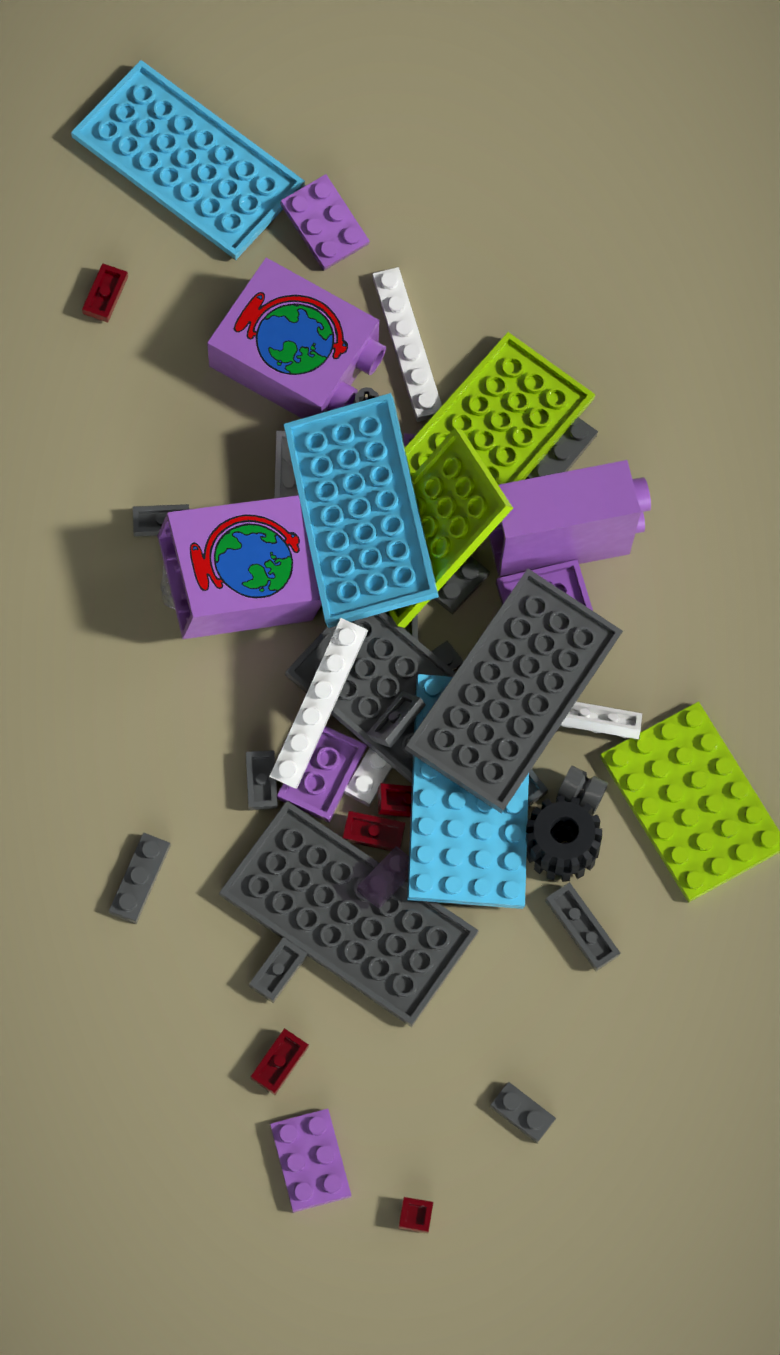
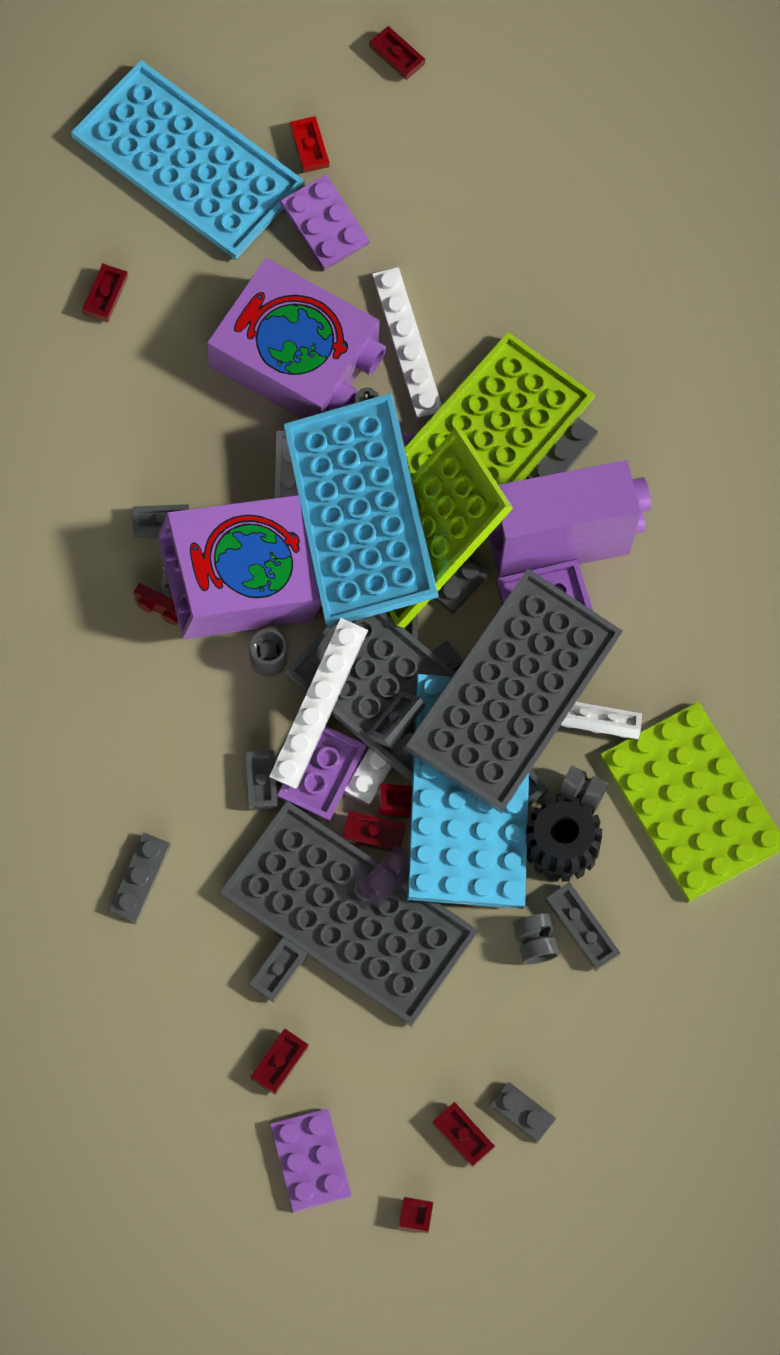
(151, 600): none -> dark red plate
(268, 652): none -> dark grey wheel
(309, 144): none -> red plate
(397, 52): none -> dark red plate
(463, 1134): none -> dark red plate
(536, 937): none -> dark grey wheel

